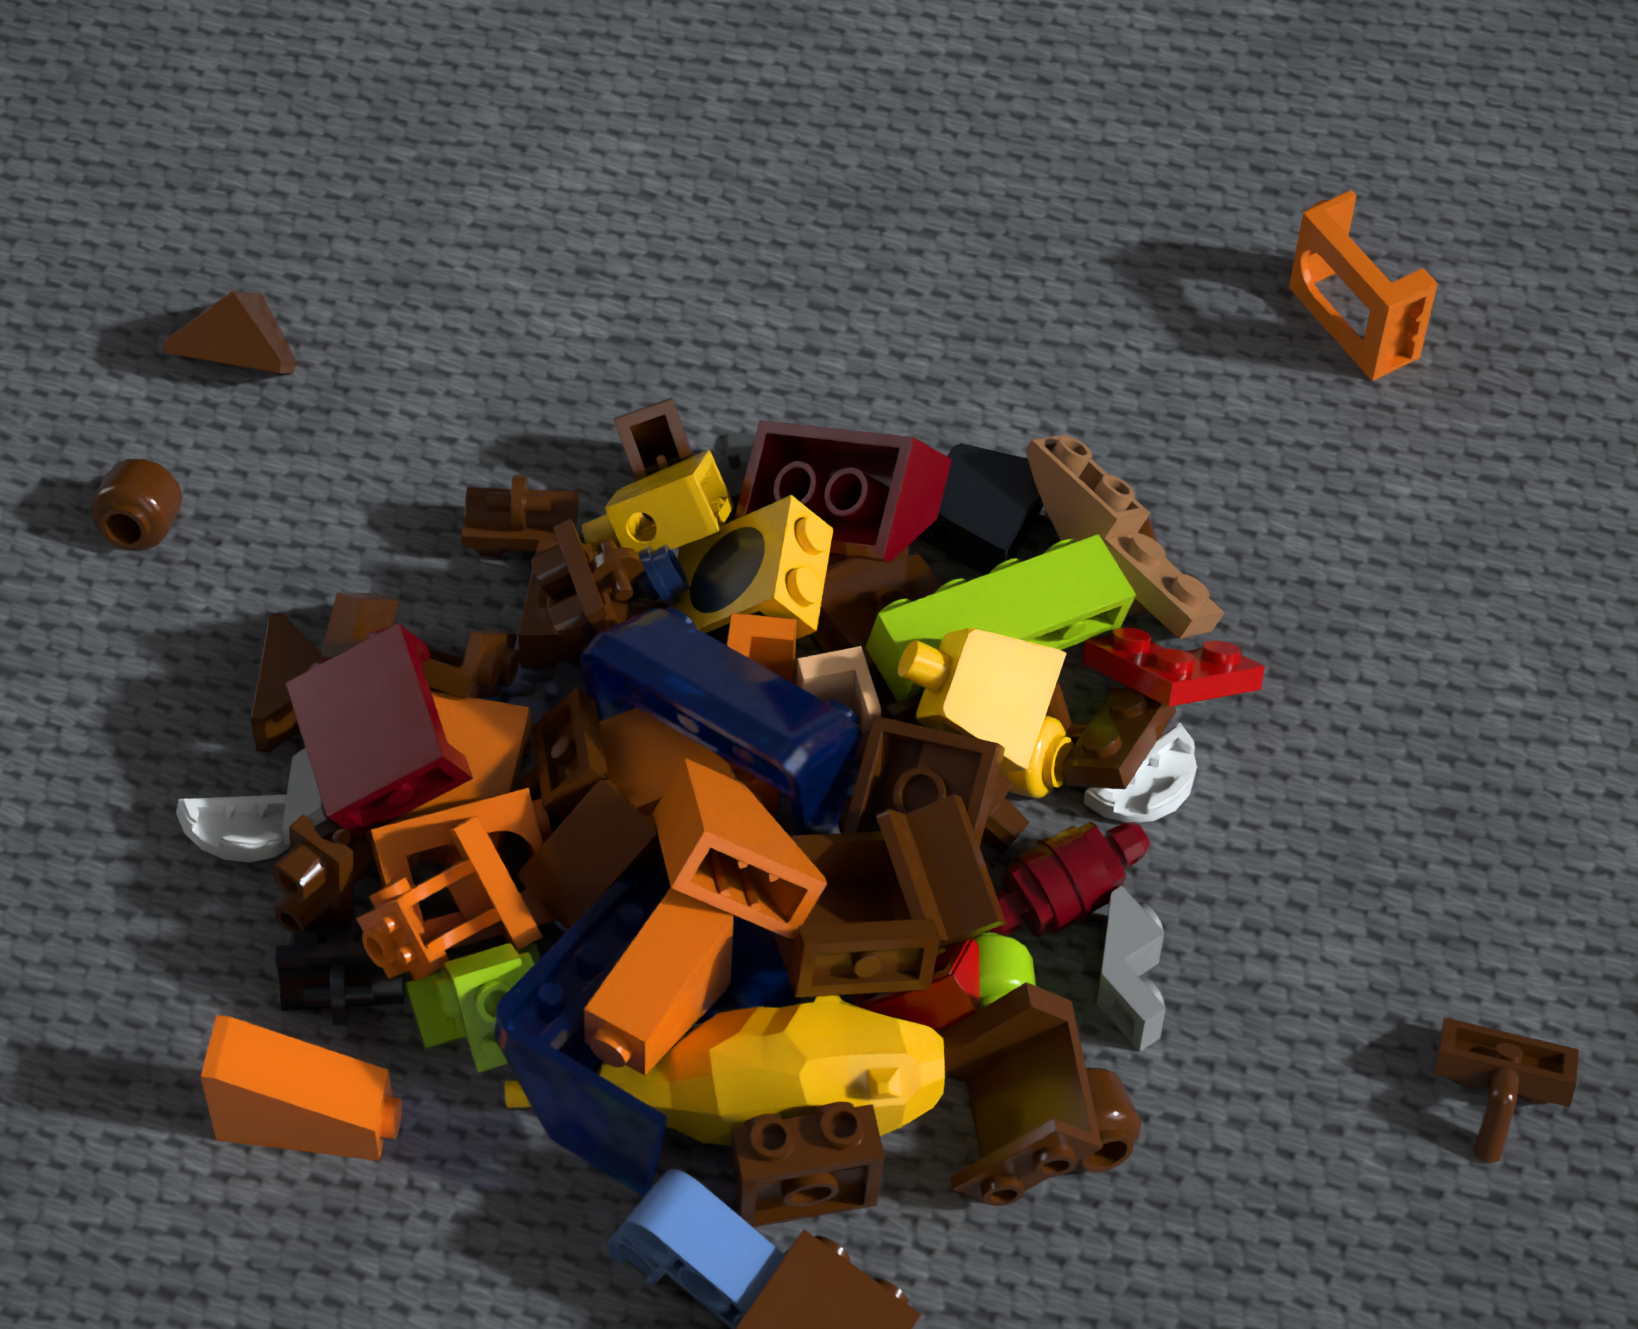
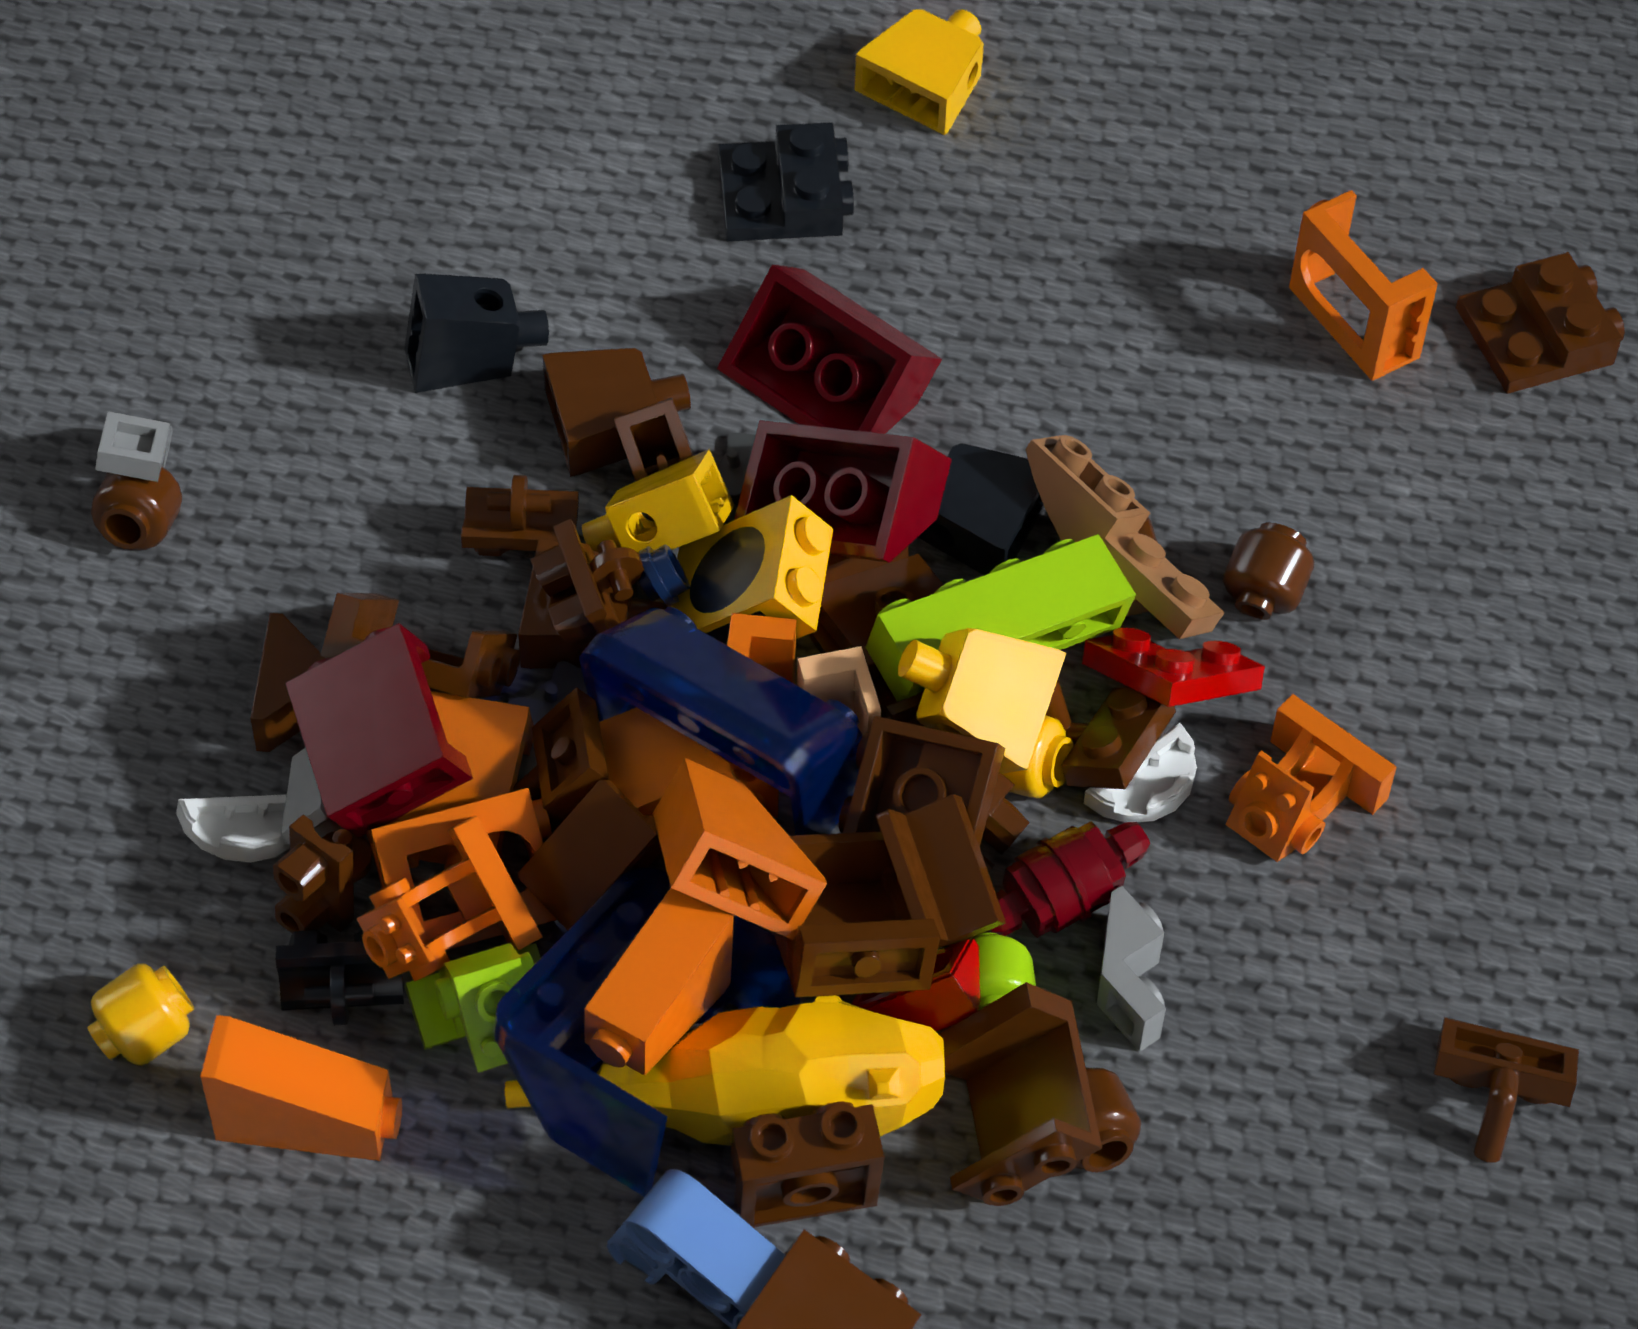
(133, 446): none -> light grey slope
(140, 1014): none -> yellow head
(236, 333): reddish brown slope -> none
(466, 330): none -> black torso
(591, 390): none -> reddish brown torso
(786, 185): none -> black plate
(825, 356): none -> dark red slope
(923, 66): none -> yellow torso
(1268, 570): none -> reddish brown head
(1320, 764): none -> orange tile
(1543, 323): none -> reddish brown plate

